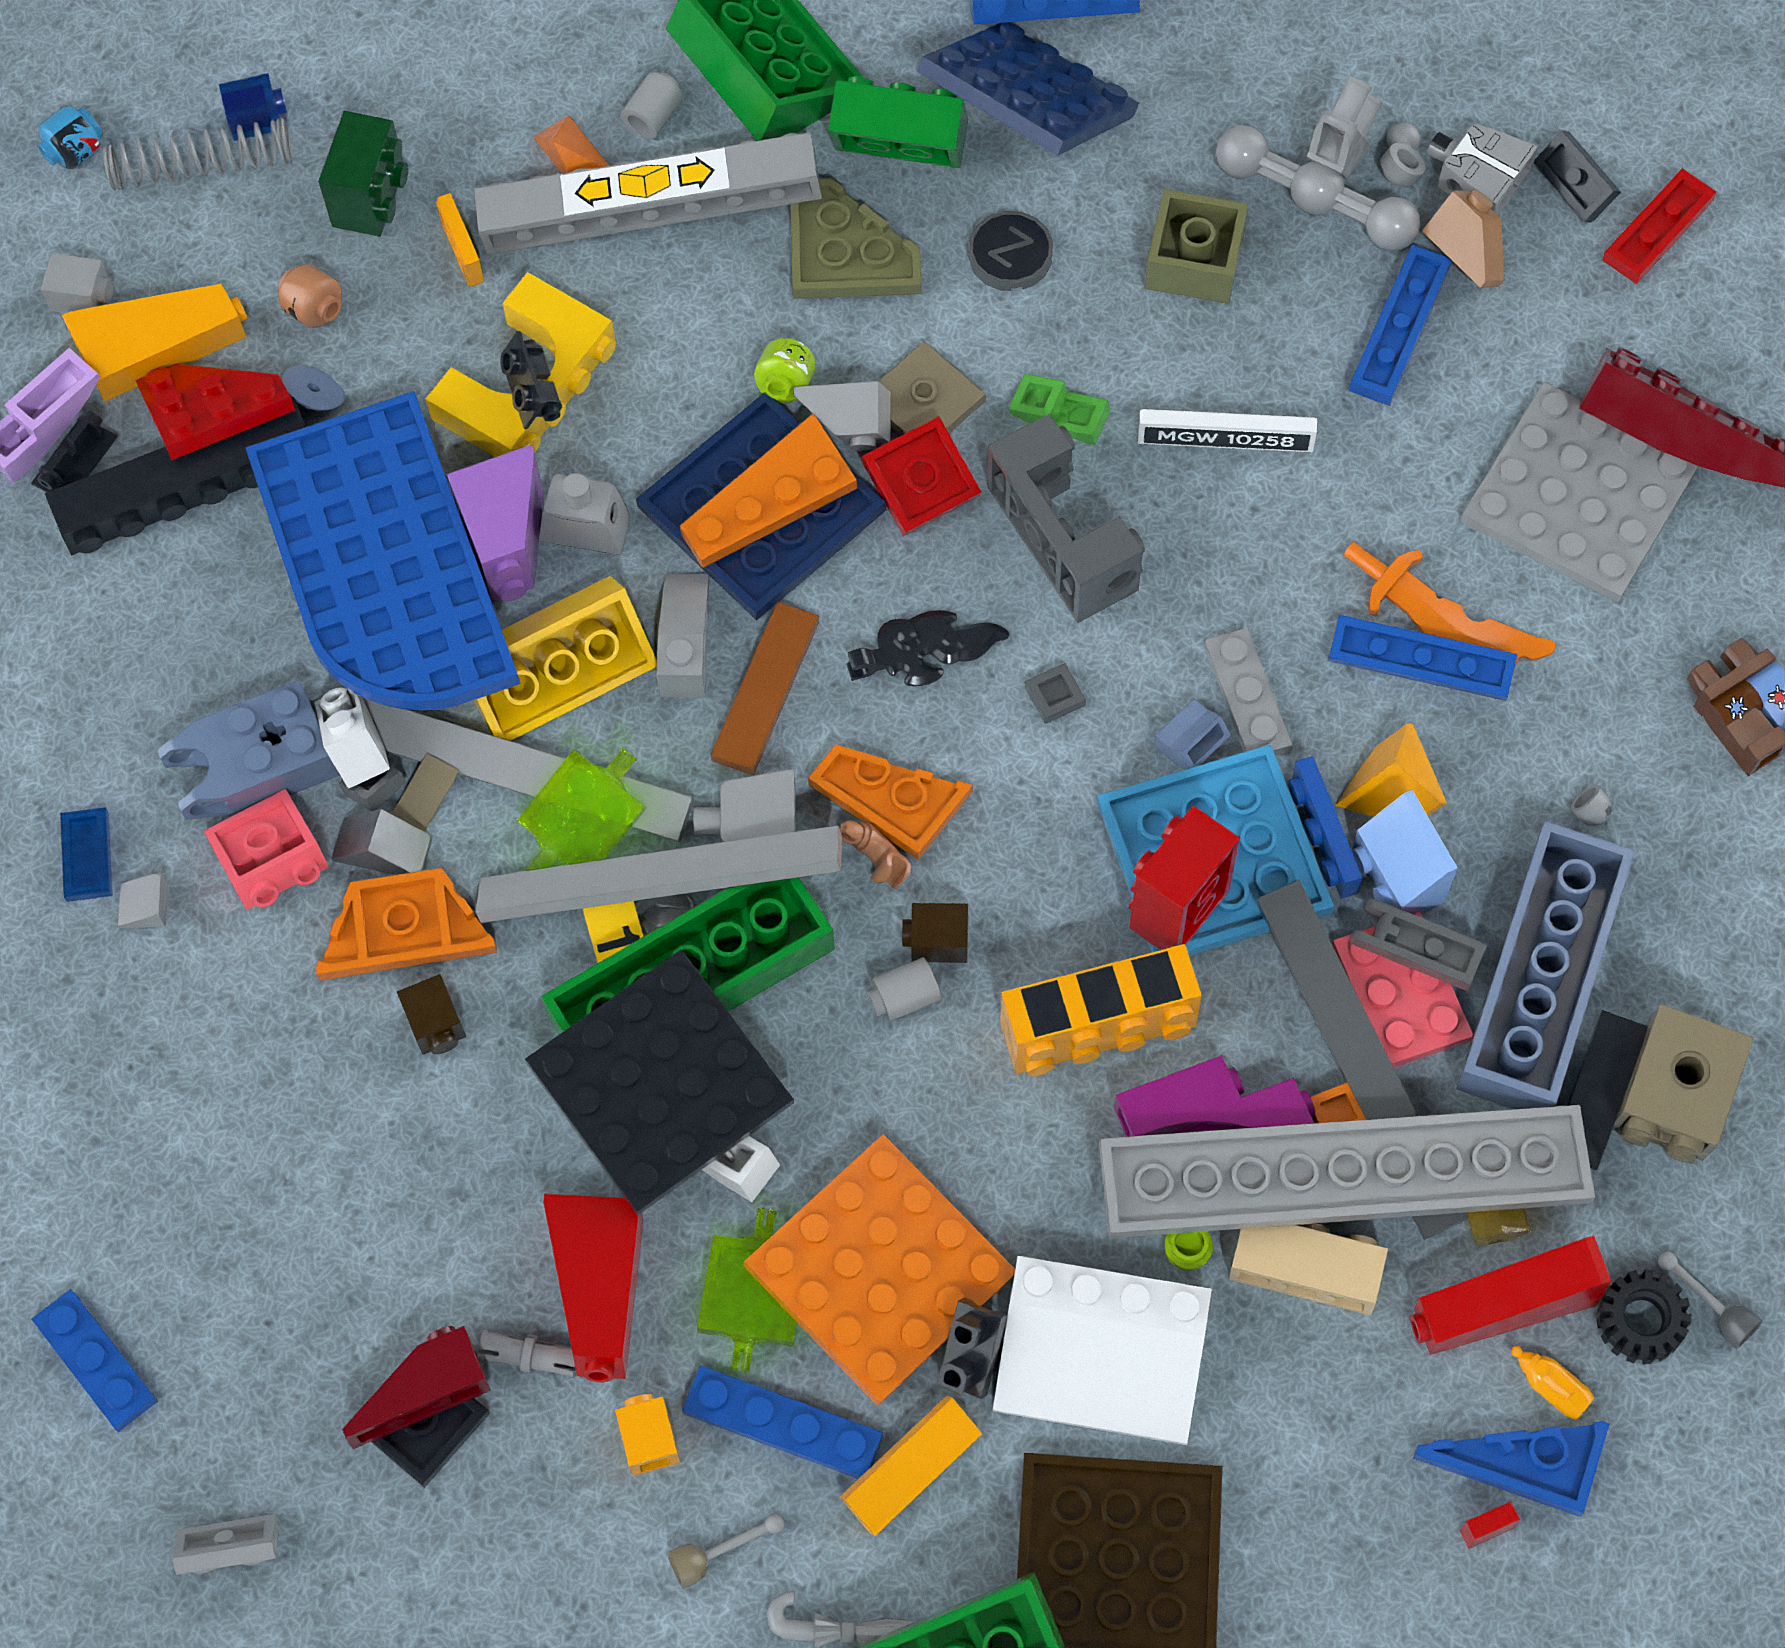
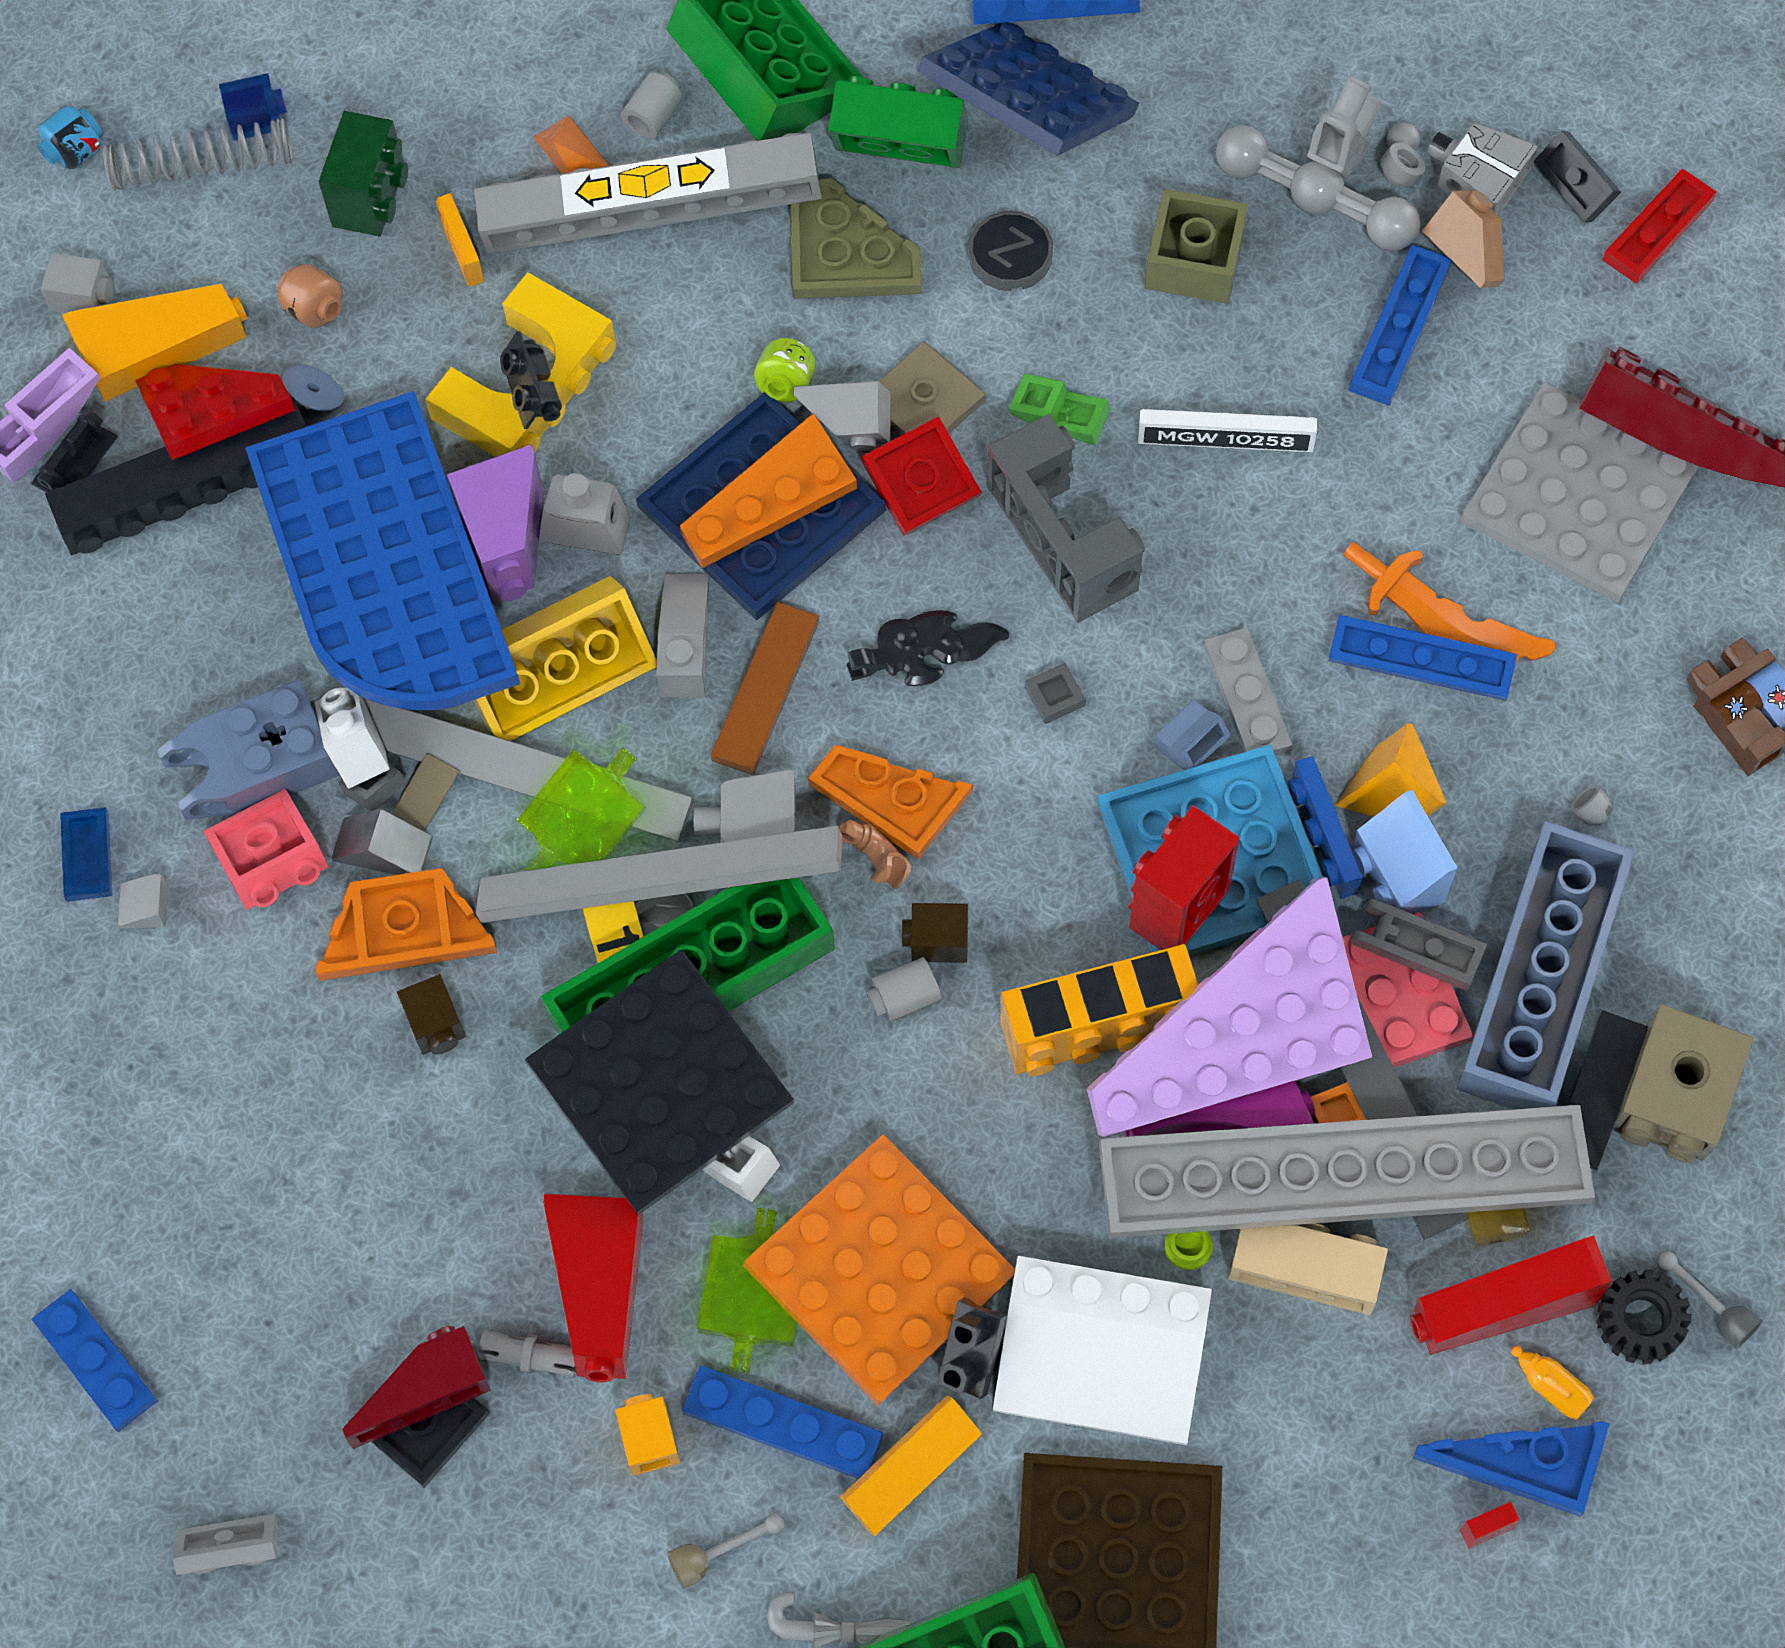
(1258, 1022): none -> lavender wing

